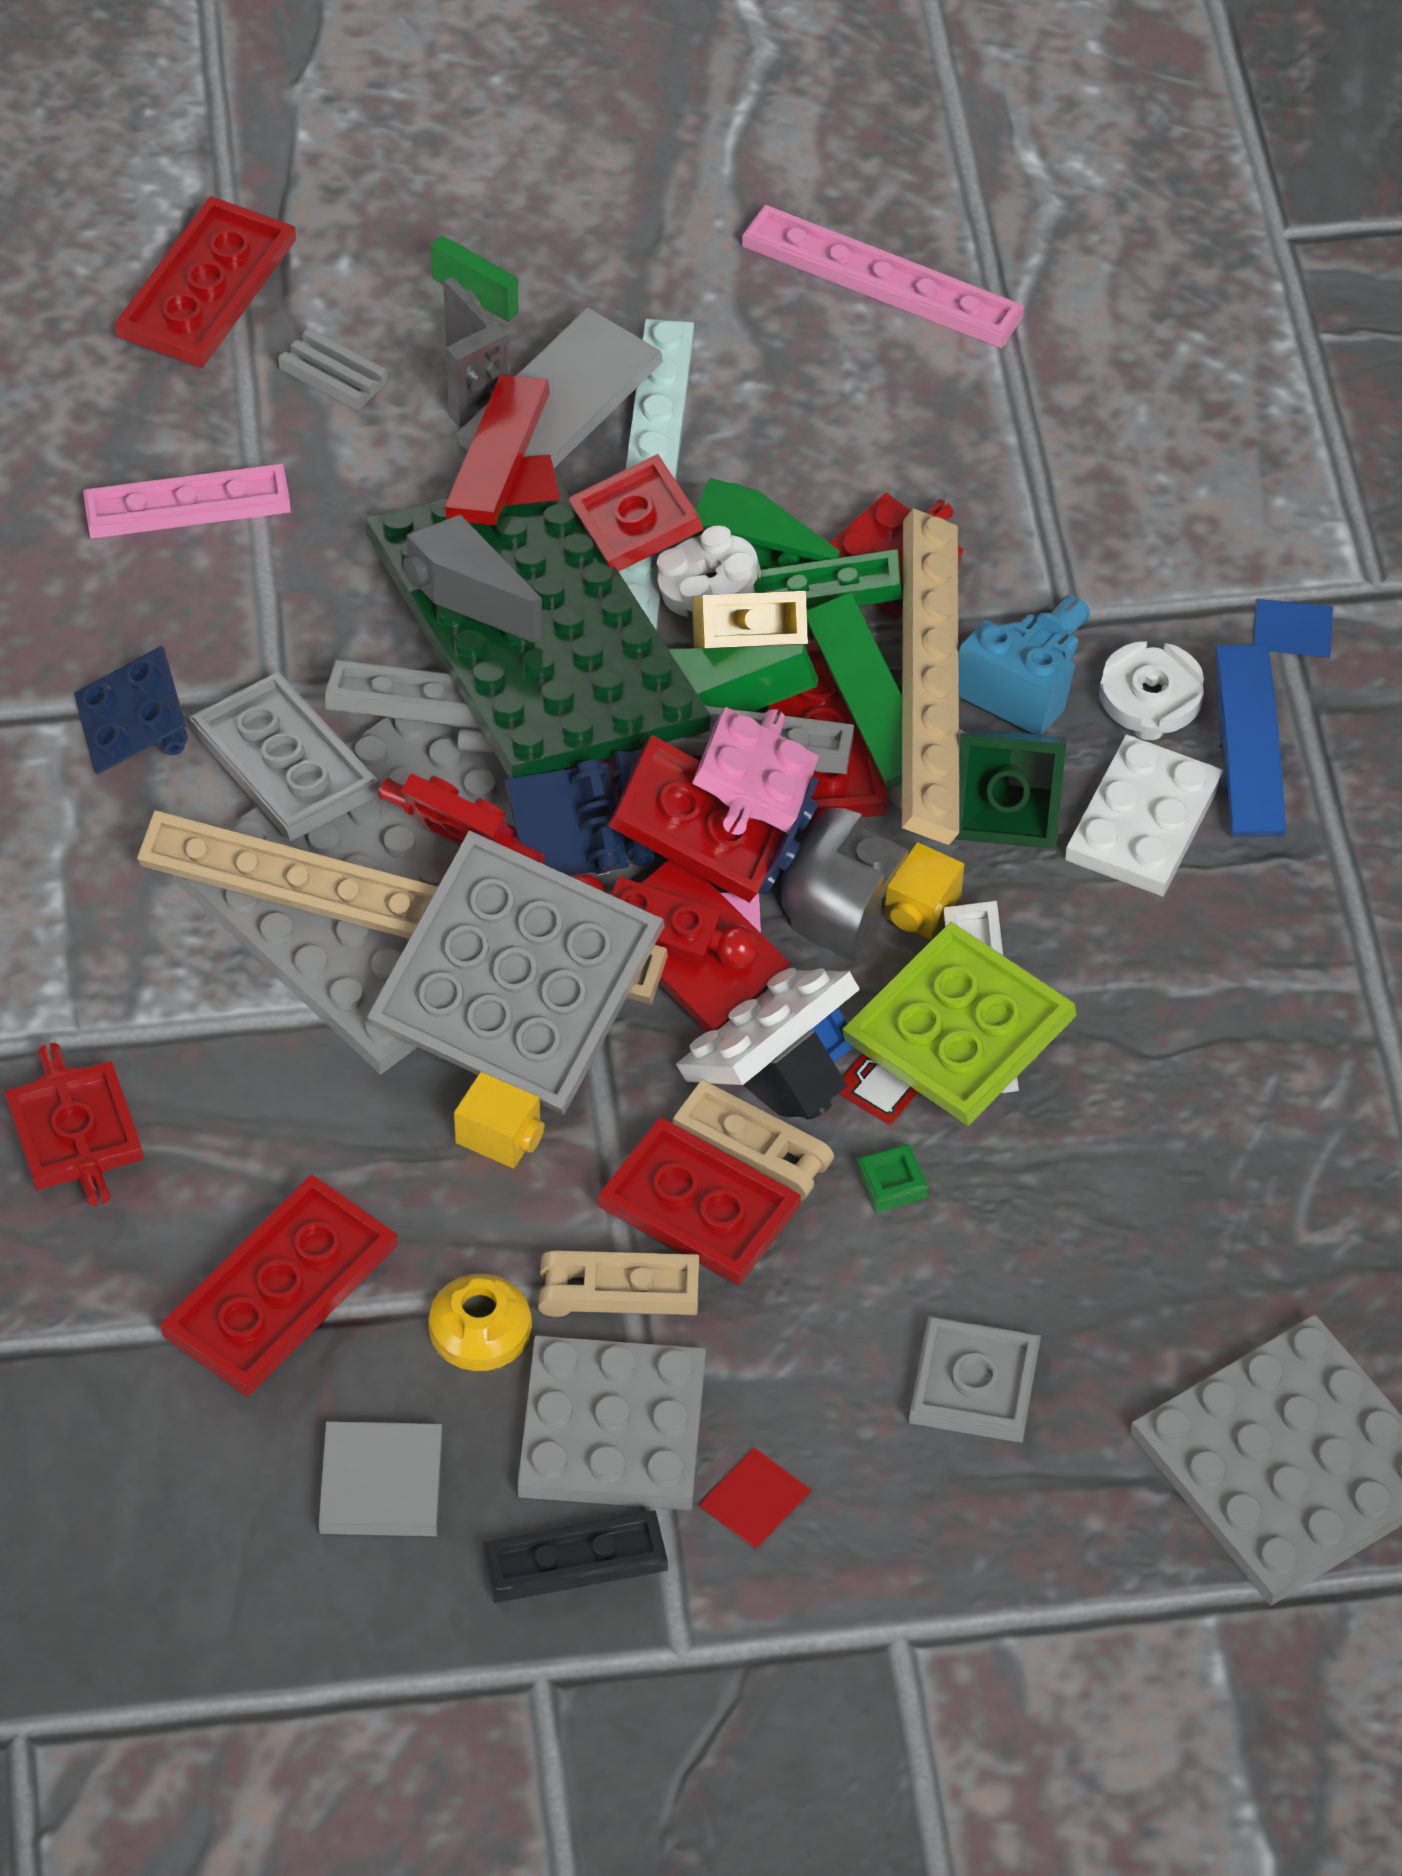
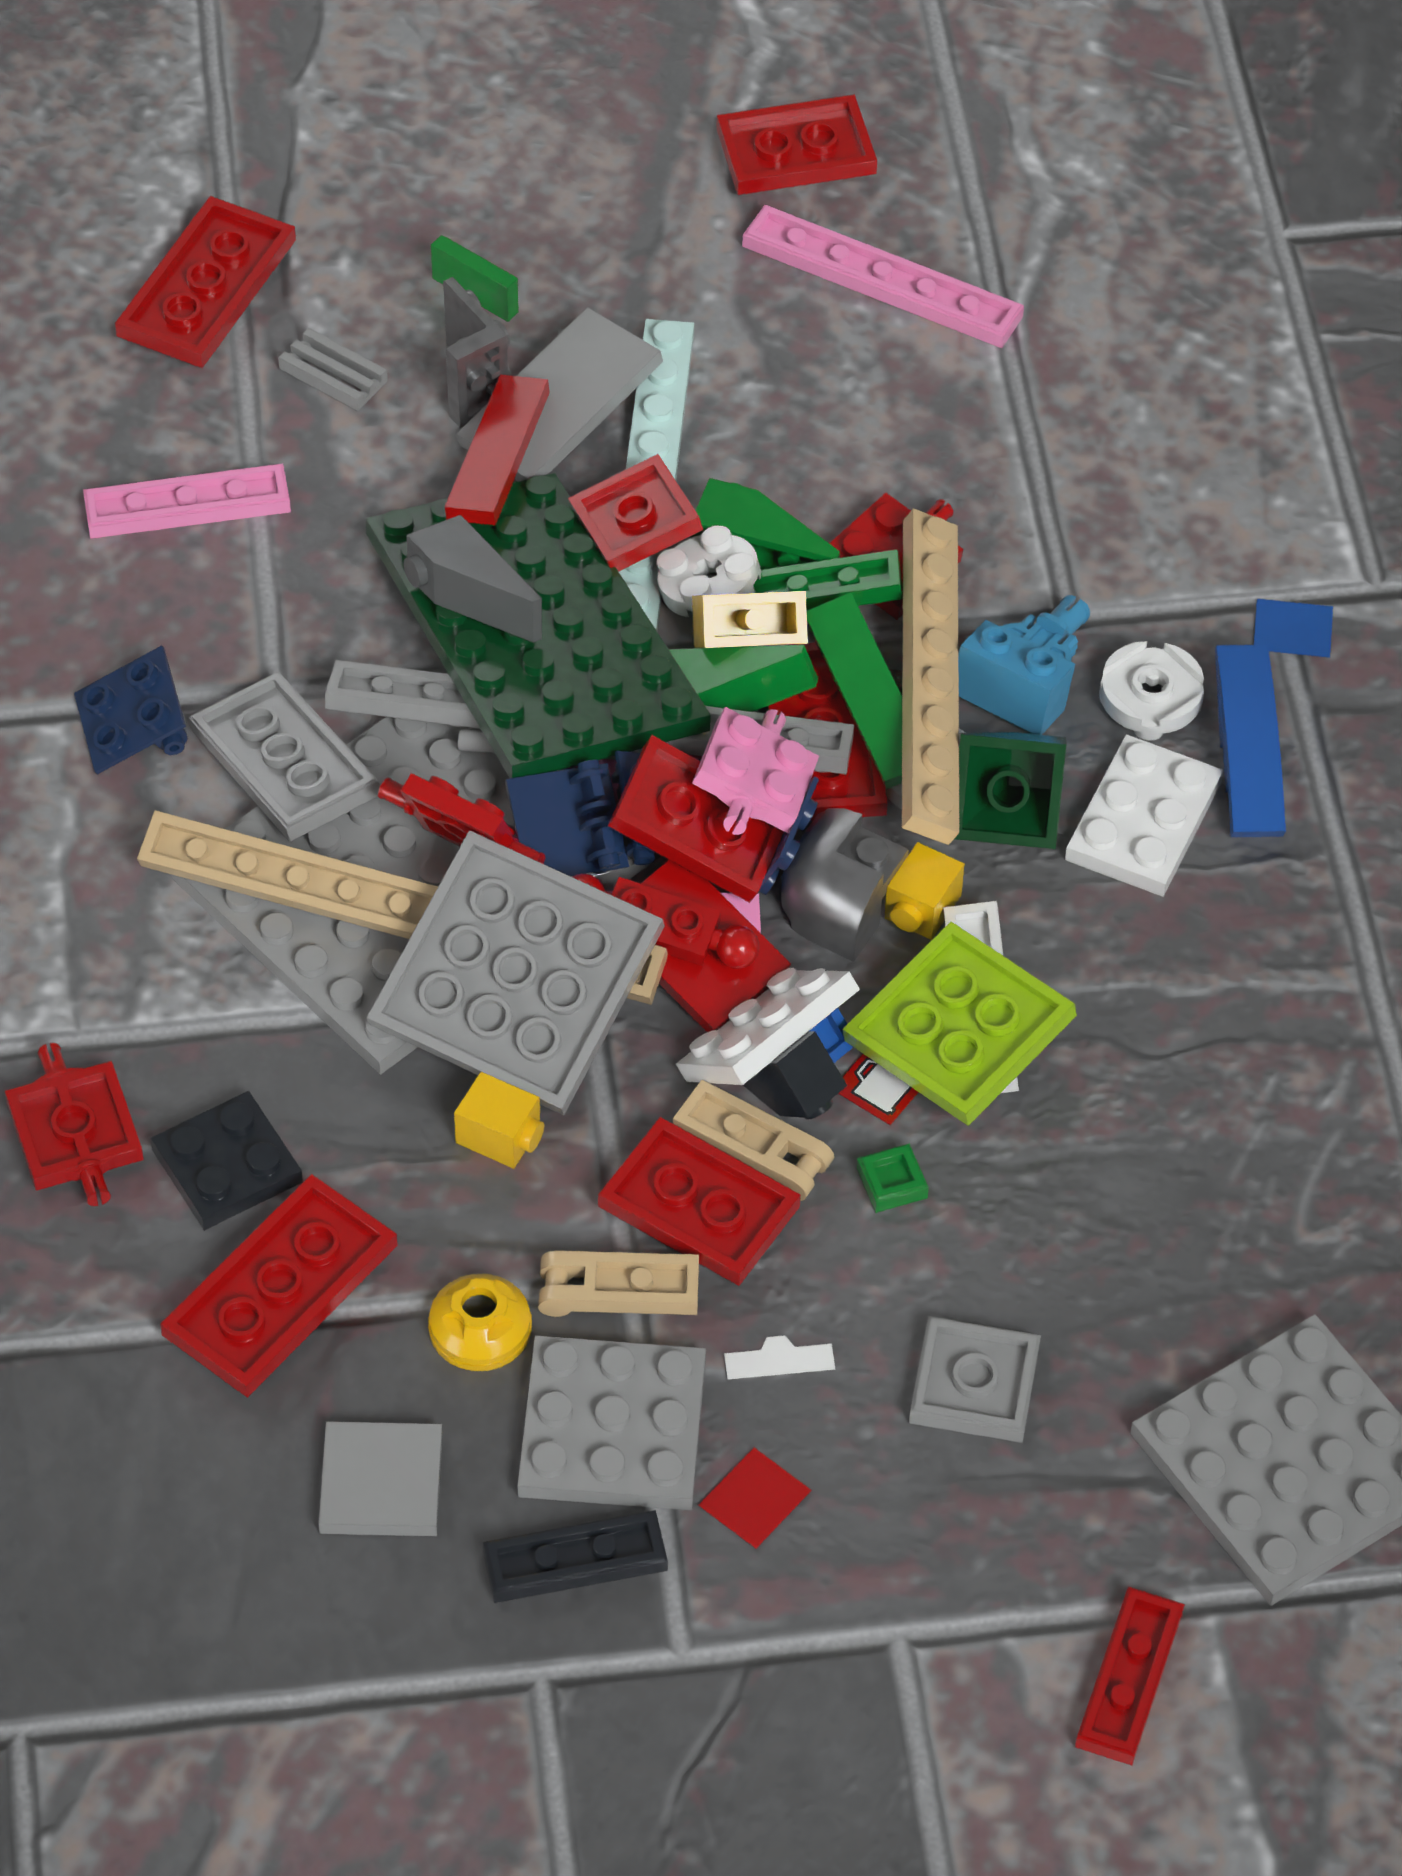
(226, 1160): none -> black plate
(534, 482): red sticker -> none
(778, 1358): none -> white sticker
(796, 144): none -> red plate
(1129, 1676): none -> red tile

